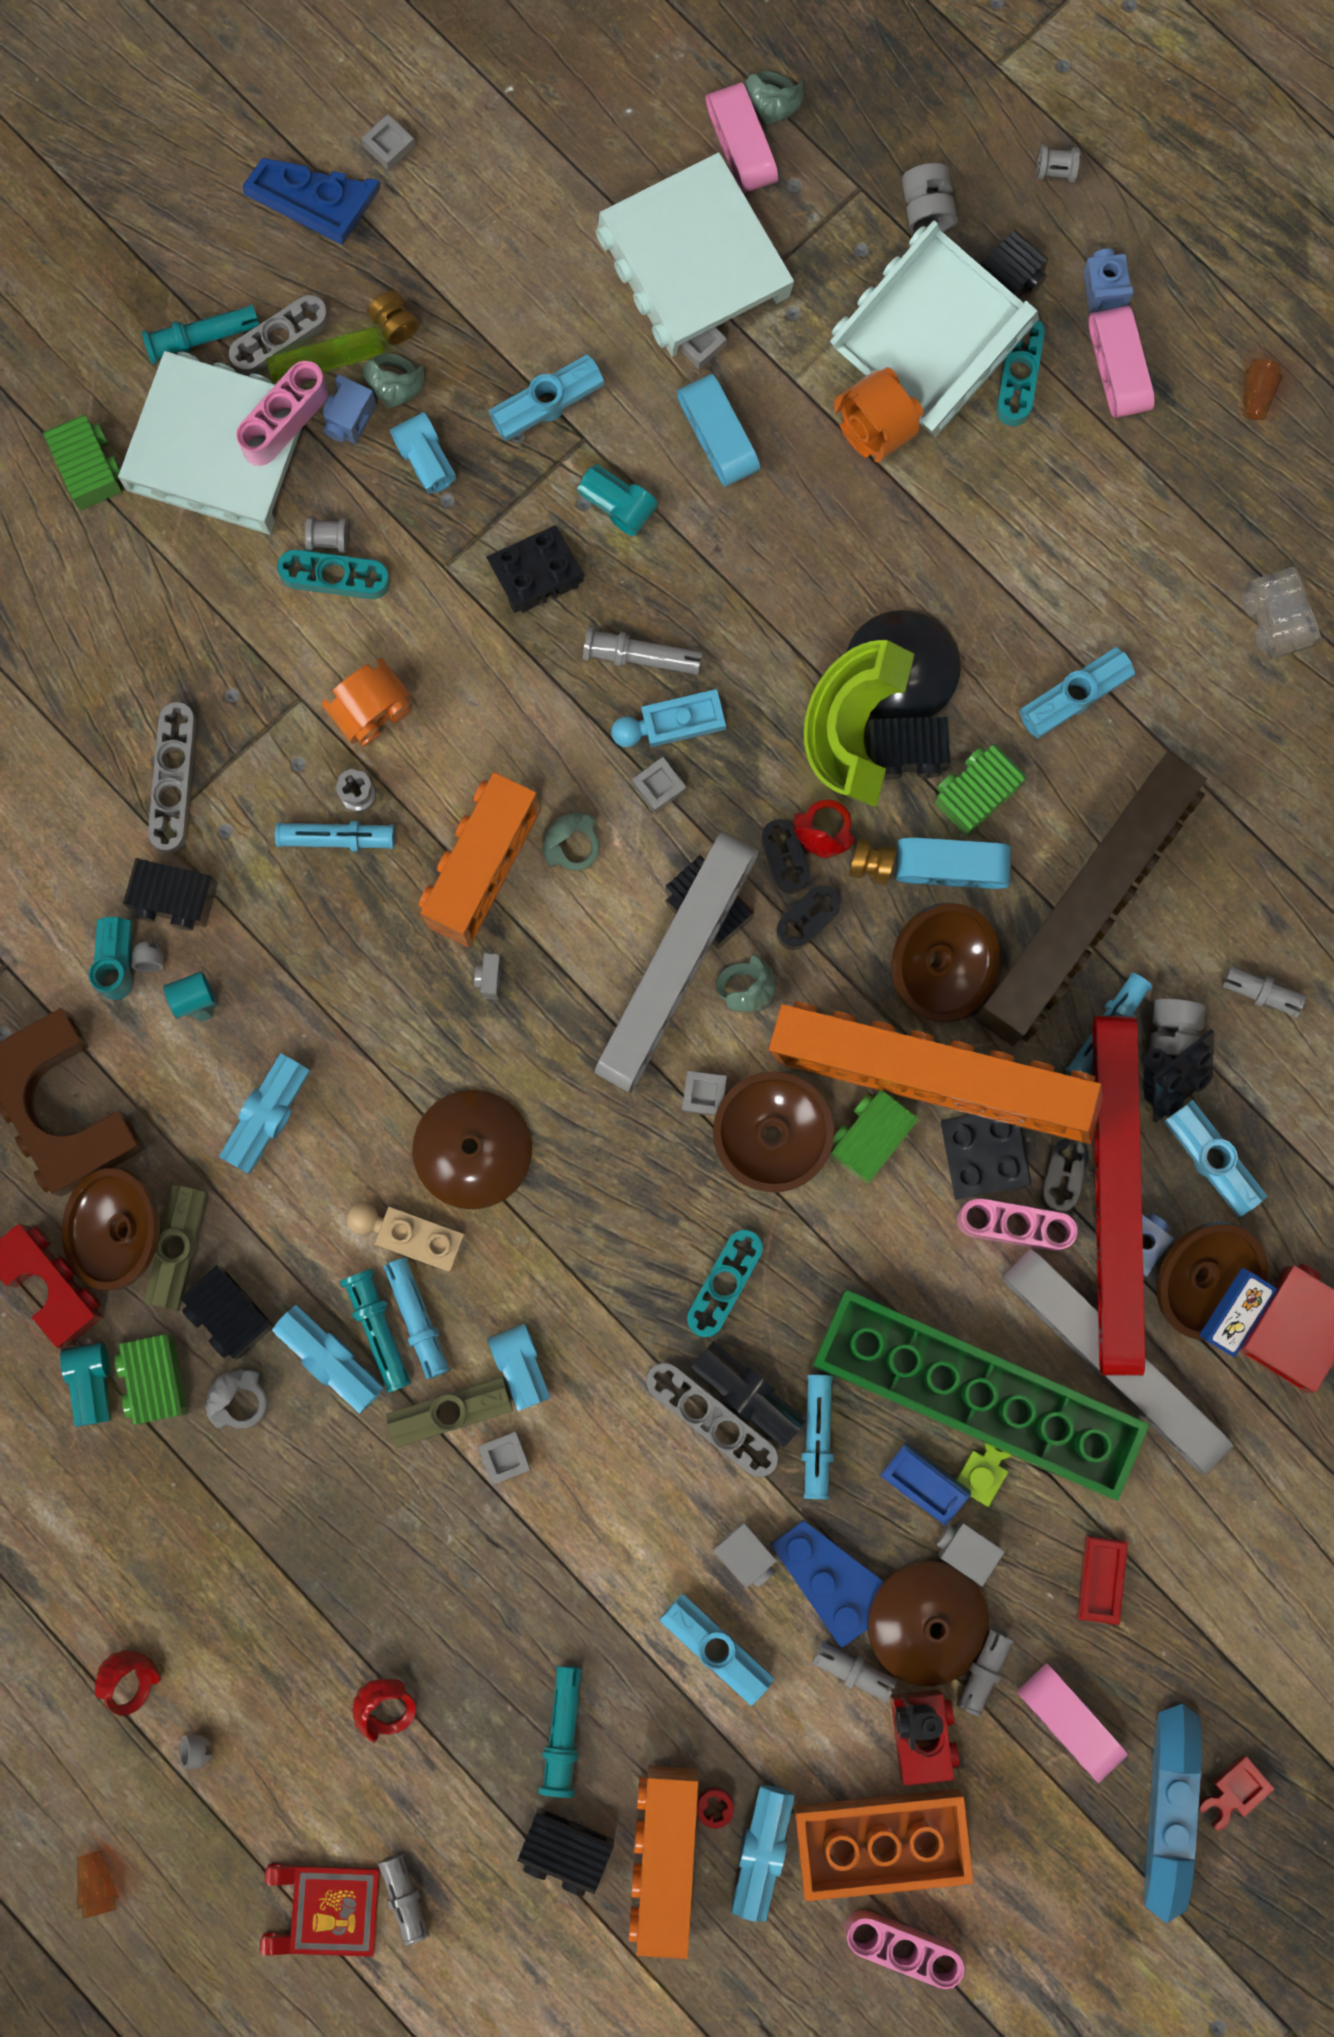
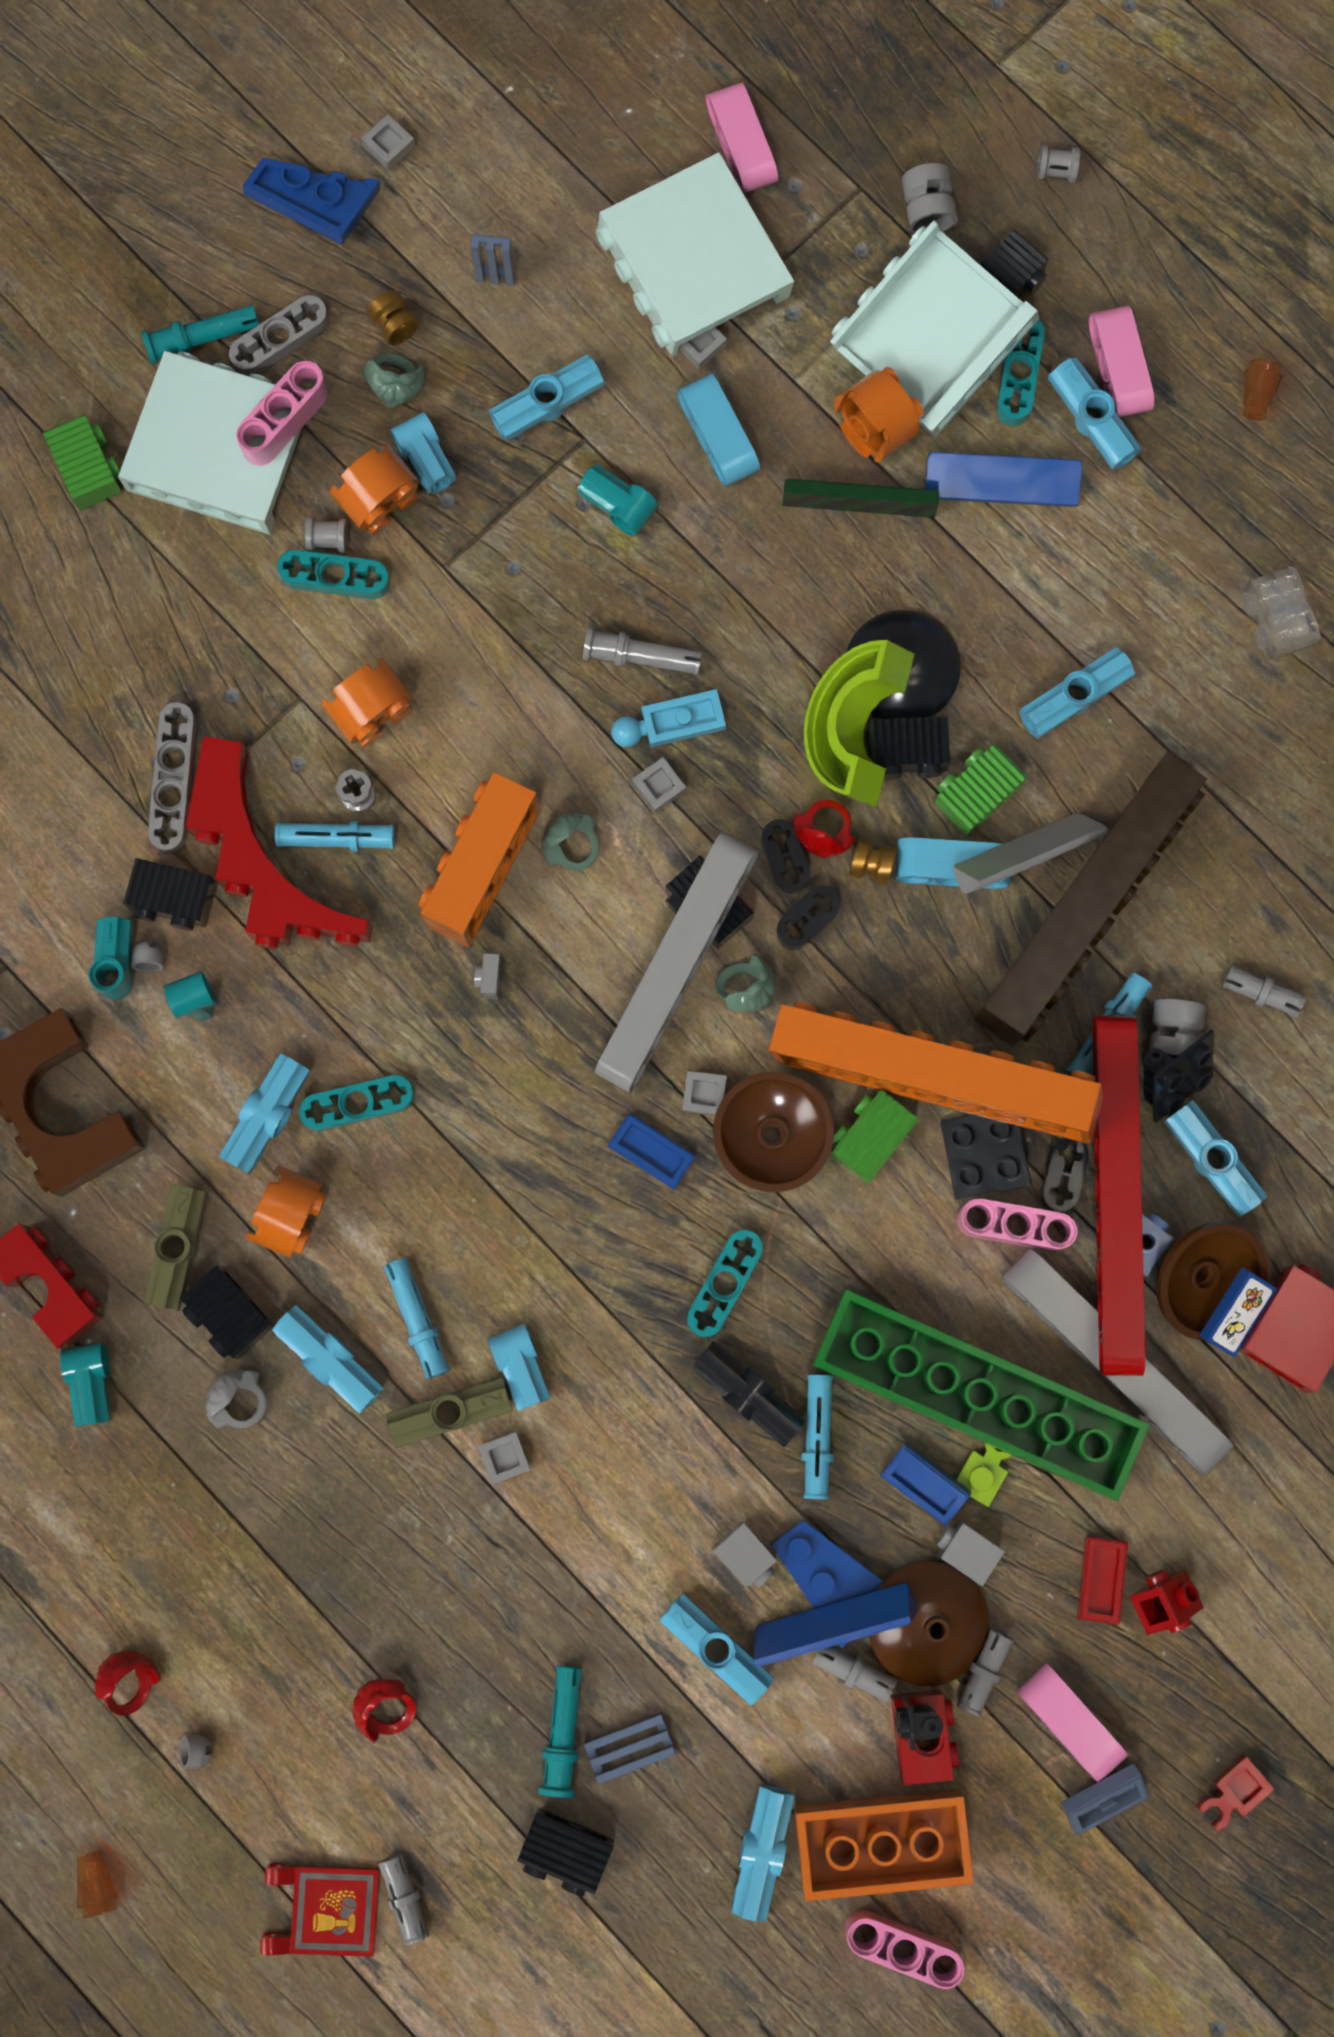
(110, 1229): reddish brown dish -> none
(151, 1379): bright green brick -> none
(222, 813): none -> red arch
(286, 1211): none -> orange brick
(329, 353): clear neon green tile -> none
(330, 1119): none -> teal beam
(348, 410): medium blue brick -> none
(370, 1311): teal pin -> none
(375, 488): none -> orange brick
(407, 1235): tan plate -> none
(488, 1173): reddish brown dish -> none
(492, 269): none -> sand blue tile
(536, 568): black hinge -> none
(596, 1761): none -> sand blue tile
(651, 1151): none -> blue tile
(667, 1863): orange brick -> none
(714, 1416): light grey beam -> none
(727, 1811): red bush -> none
(769, 100): sand green piece -> none
(834, 1624): none -> blue slope
(860, 498): none -> dark green tile
(963, 965): reddish brown dish -> none
(1004, 478): none -> blue slope
(1026, 851): none -> light grey slope
(1081, 394): none -> medium azure piece
(1104, 291): medium blue brick -> none
(1105, 1799): none -> sand blue tile
(1166, 1602): none -> red brick
(1173, 1812): dark azure brick -> none

